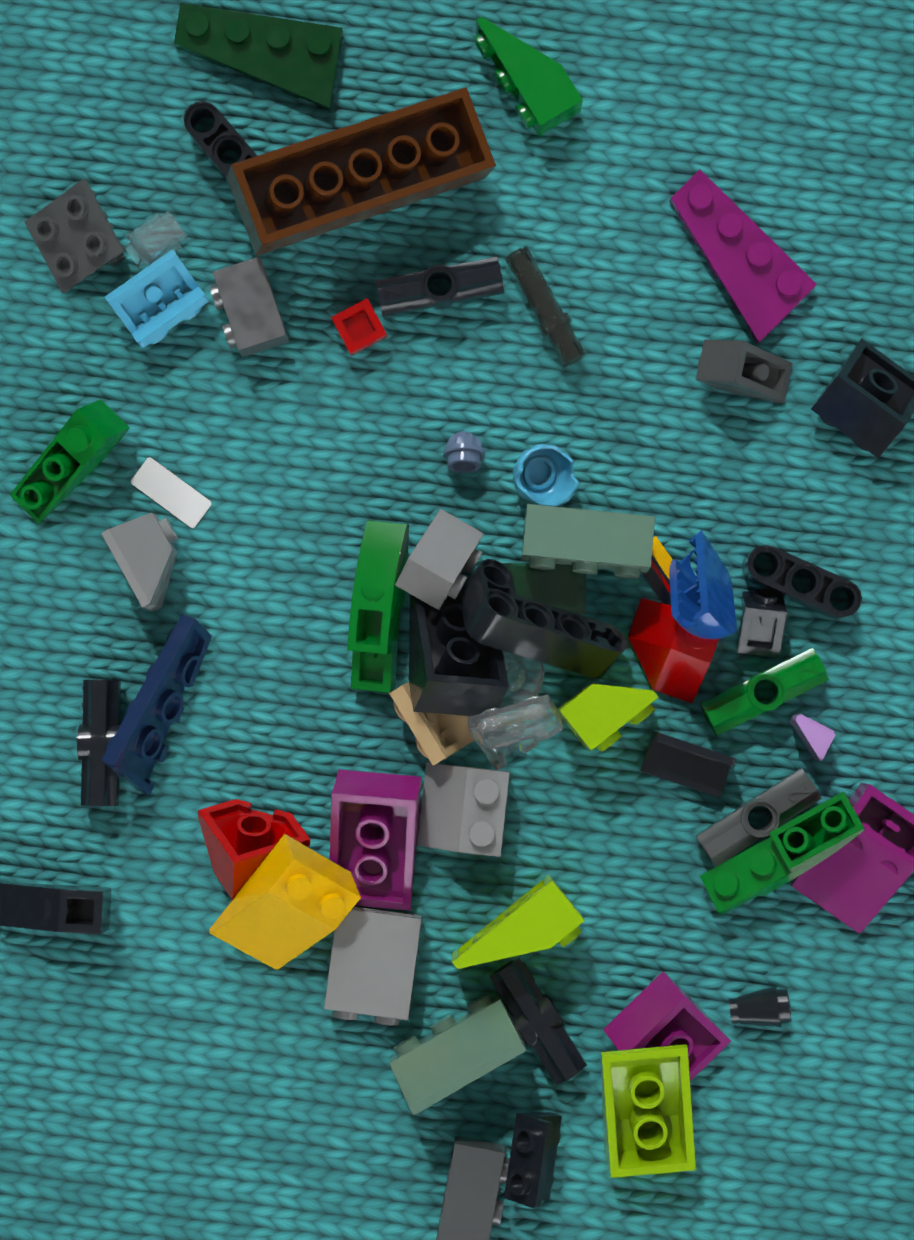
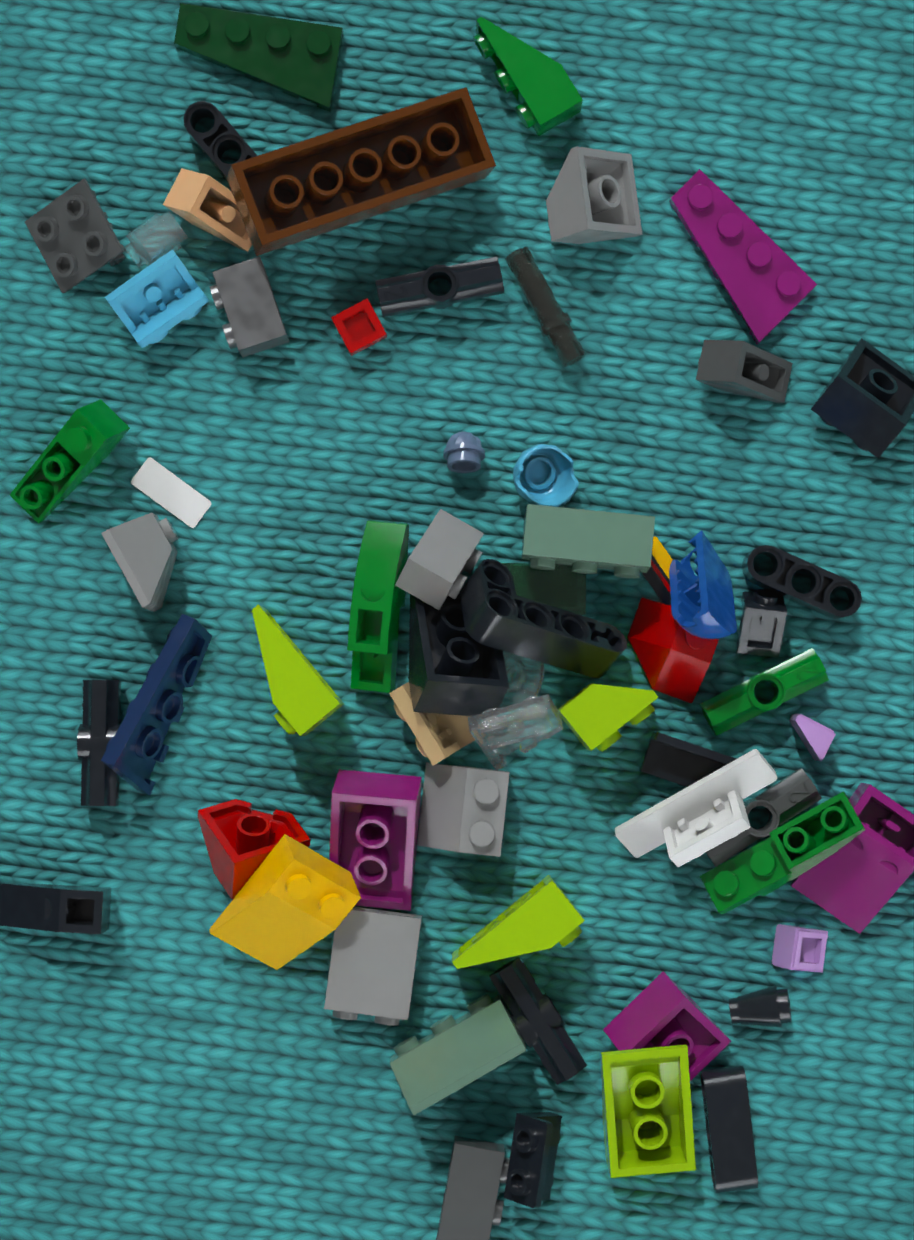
(208, 207): none -> light nougat slope
(294, 683): none -> lime slope
(594, 198): none -> light grey slope
(700, 813): none -> white bracket
(729, 1129): none -> black beam
(799, 948): none -> lavender slope

